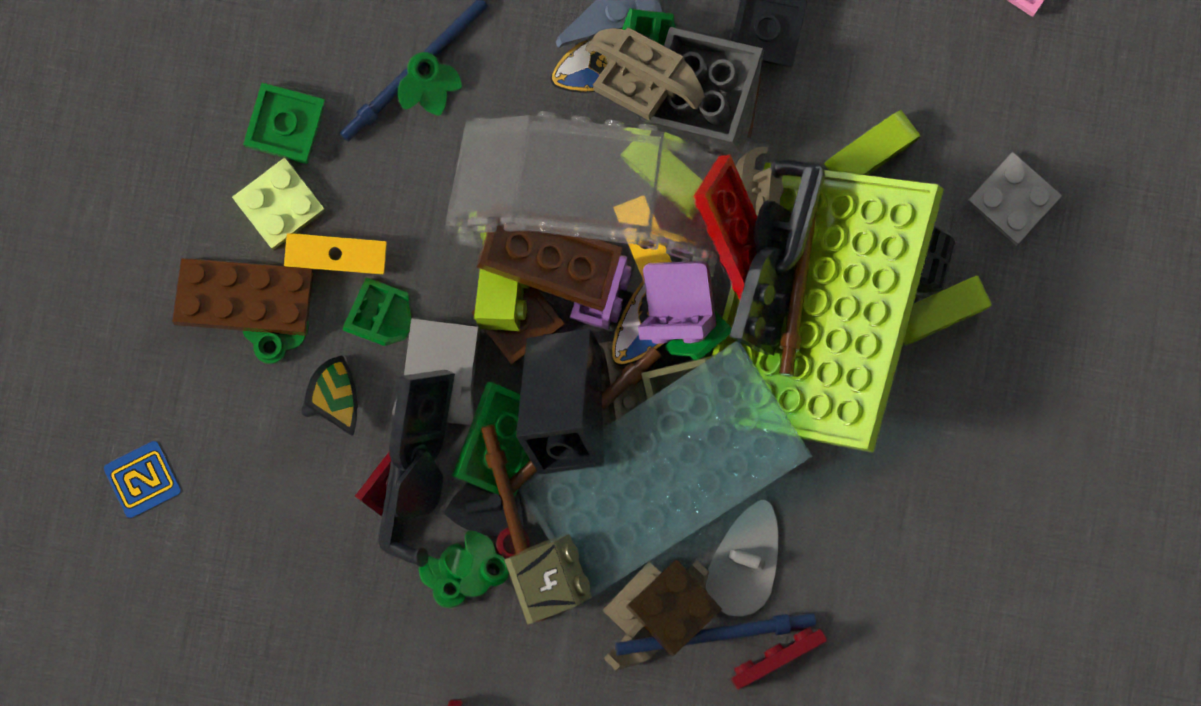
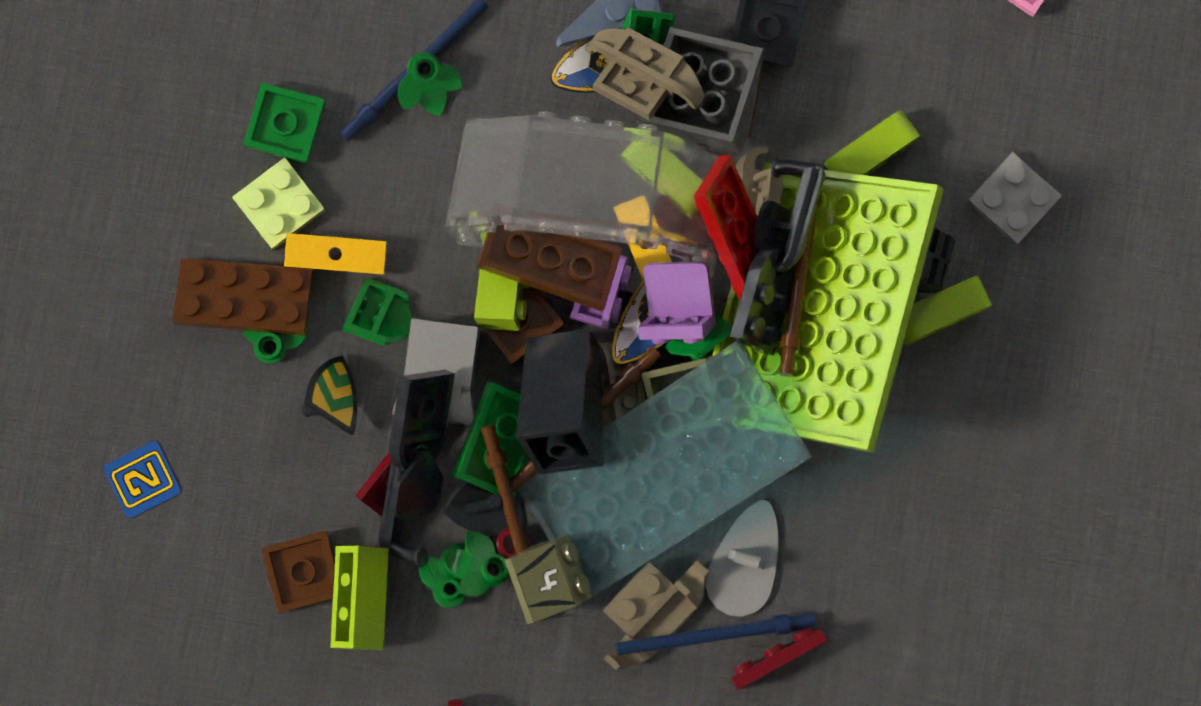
(300, 571): none -> reddish brown plate
(359, 597): none -> lime brick
(674, 607): dark brown plate -> none

